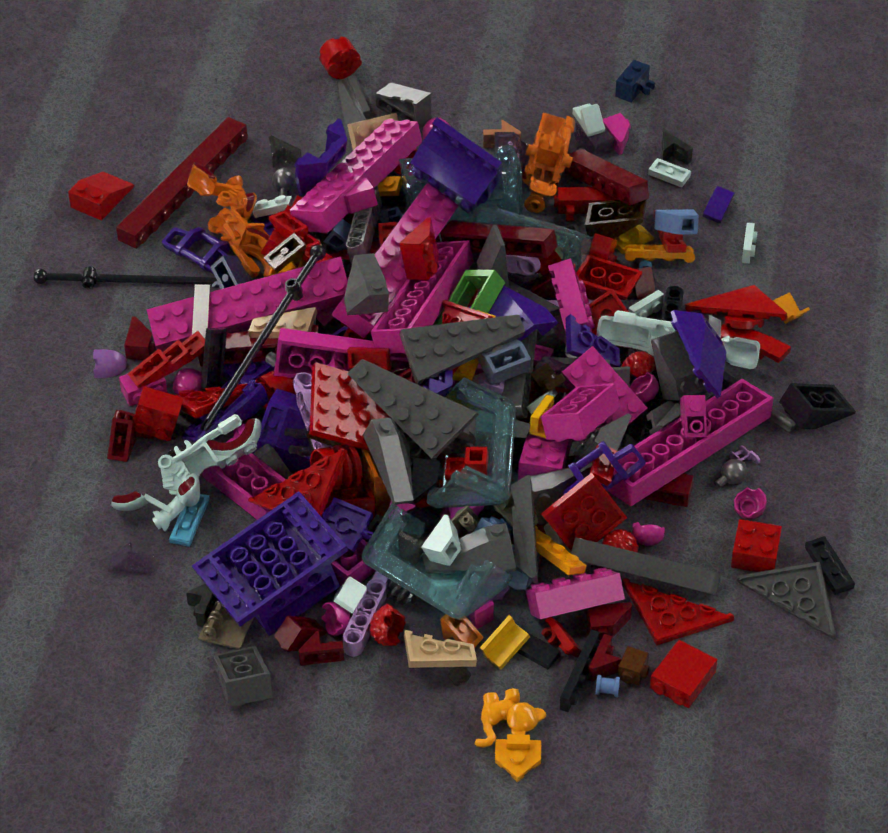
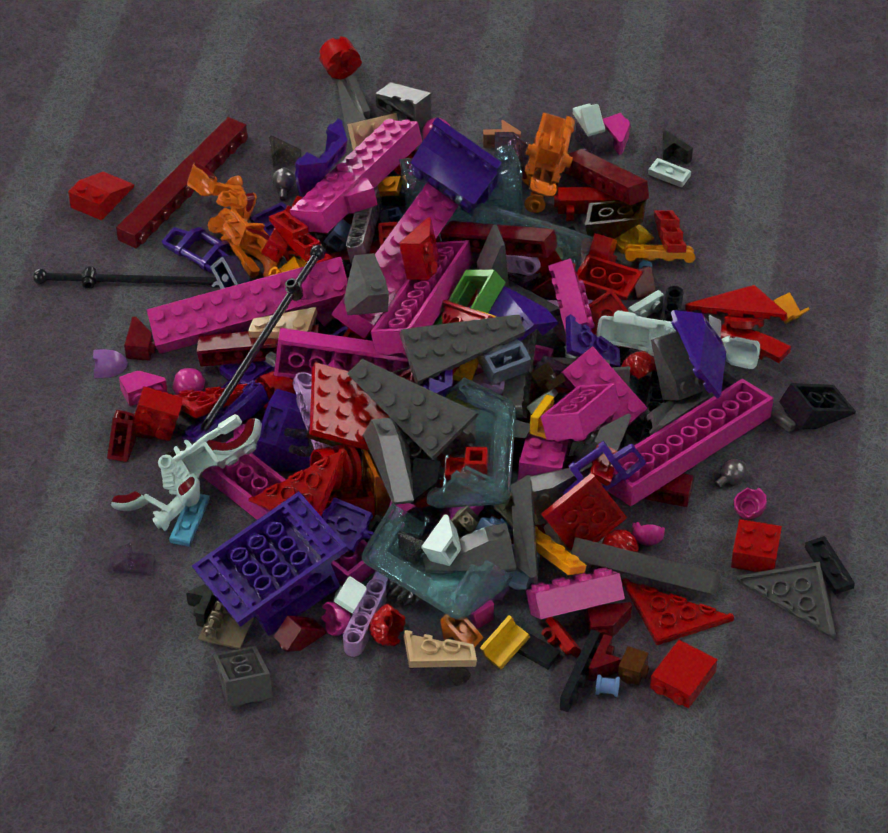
(166, 362): red slope -> none
(201, 309): white sticker -> none
(214, 357): black plate -> none
(270, 207): light aqua plate -> none
(273, 460): dark grey slope -> none
(288, 251): dark brown slope -> none
(315, 652): dark red slope -> none
(376, 356): red plate -> none
(517, 754): light orange plate -> none
(519, 716): light orange animal -> none
(633, 81): dark blue brick -> none
(645, 387): dark pink hair -> none
(677, 221): medium blue slope -> none
(693, 416): dark pink slope -> none
(718, 204): dark purple slope -> none
(747, 454): lavender piece -> none
(750, 237): light aqua plate -> none

